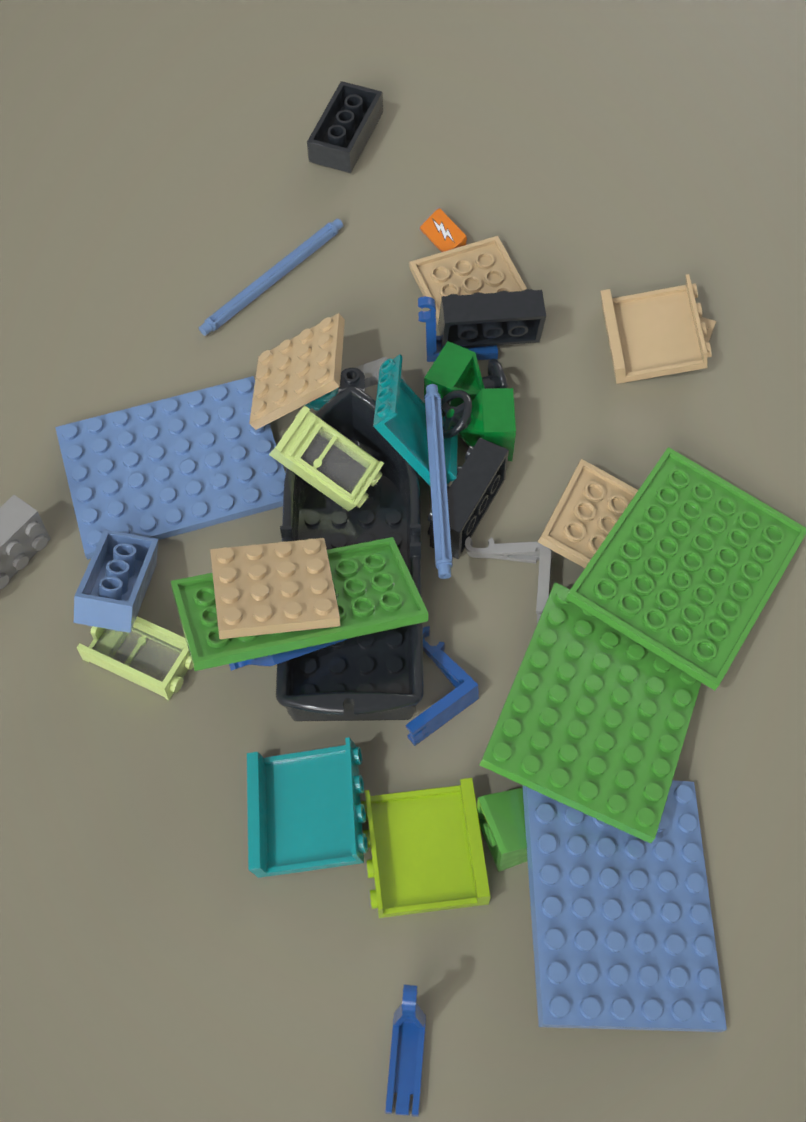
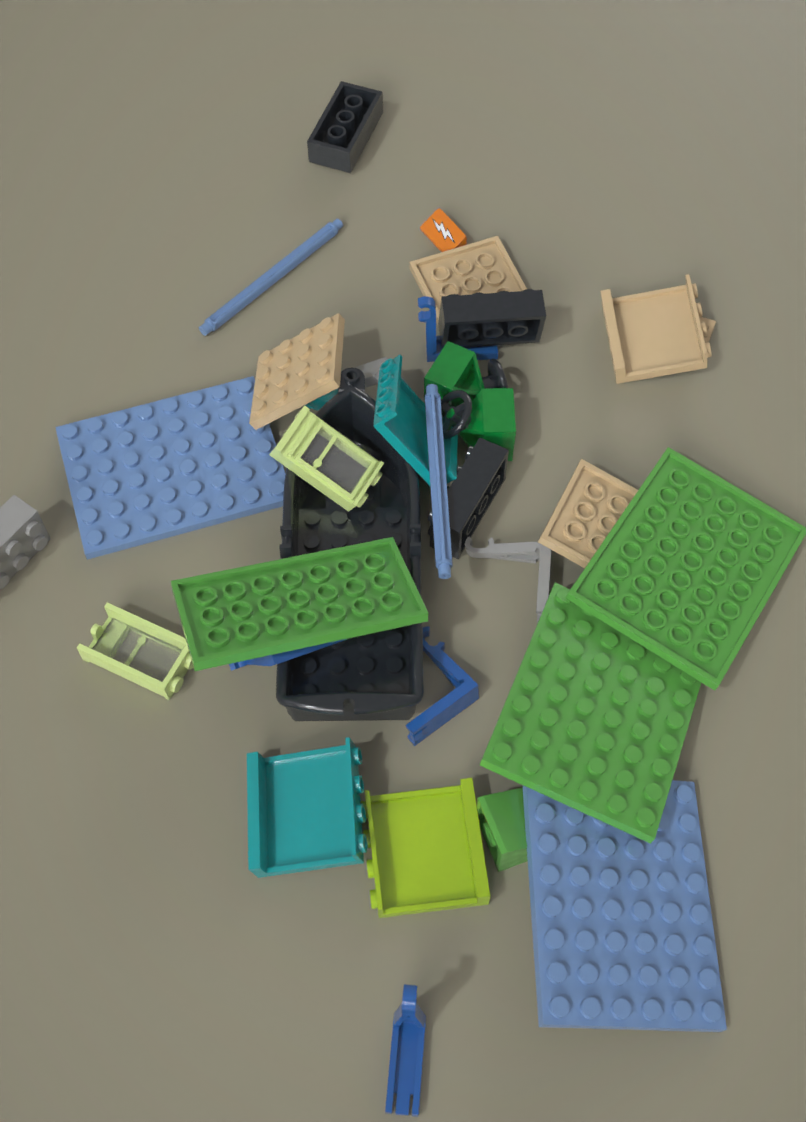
(115, 581): medium blue brick -> none
(273, 588): tan plate -> none

